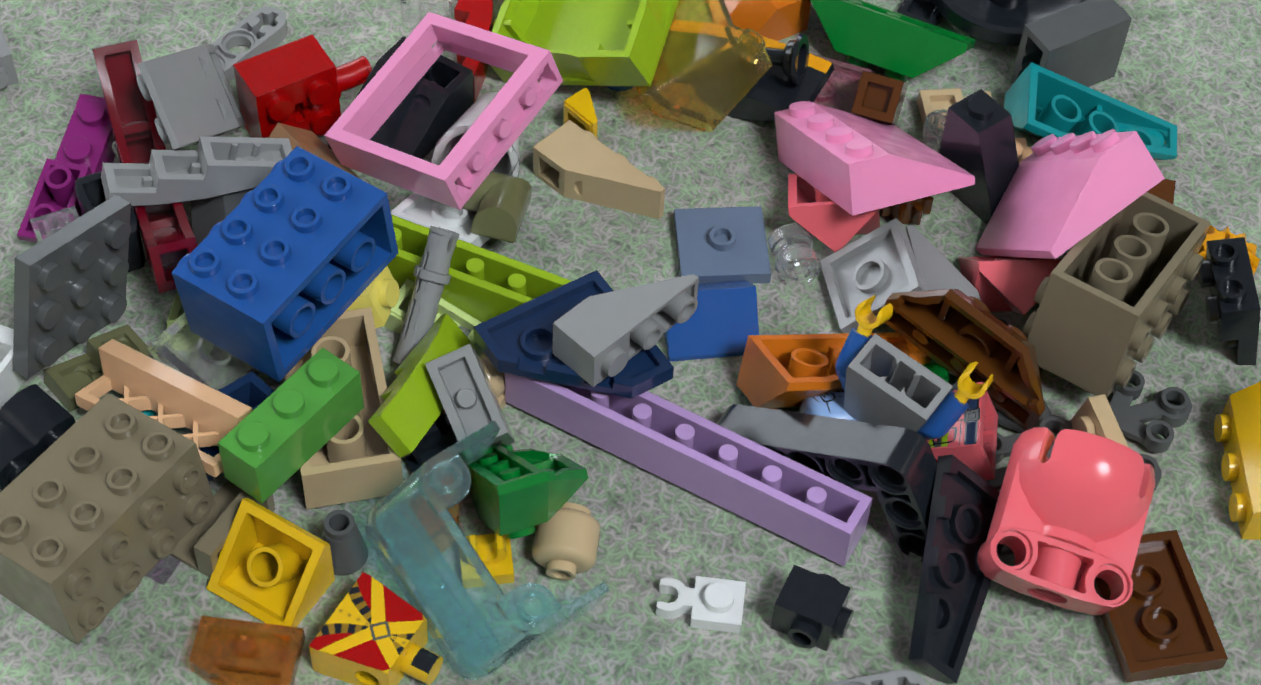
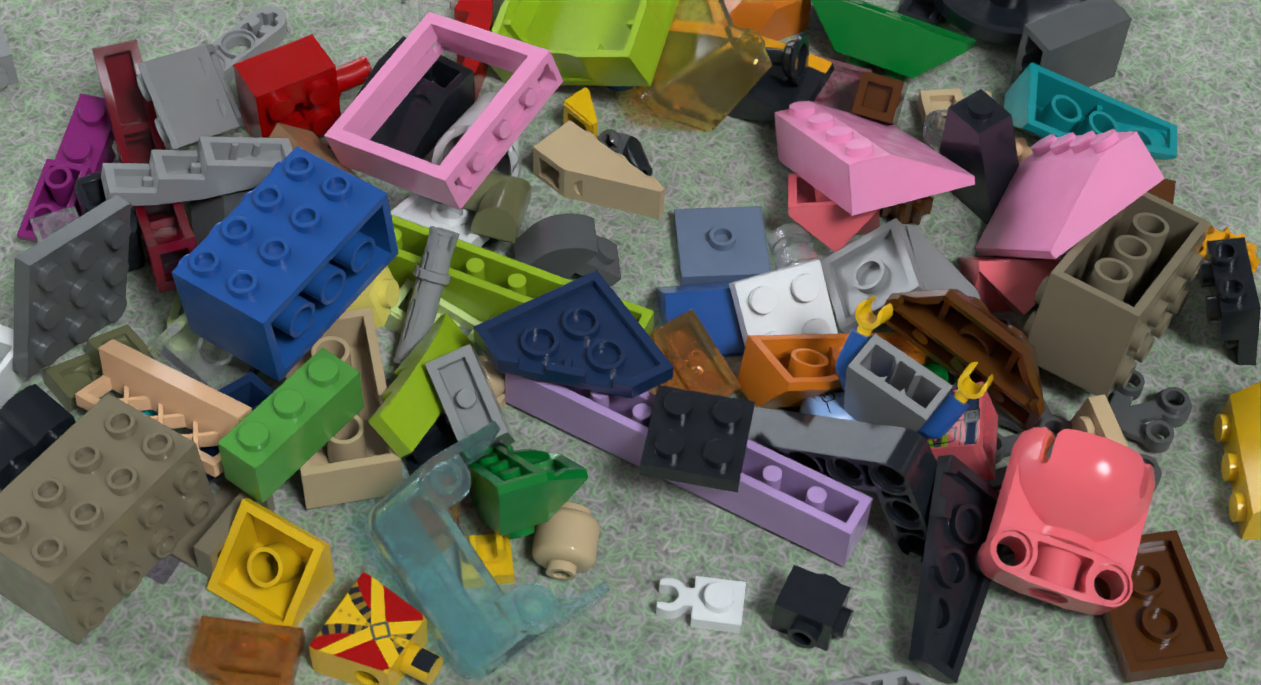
(346, 542): dark grey cone -> none
(568, 246): none -> dark grey brick
(616, 325): light grey slope -> none
(627, 146): none -> arm
(694, 357): none -> clear orange wing
(697, 438): none -> black plate
(784, 302): none -> white plate

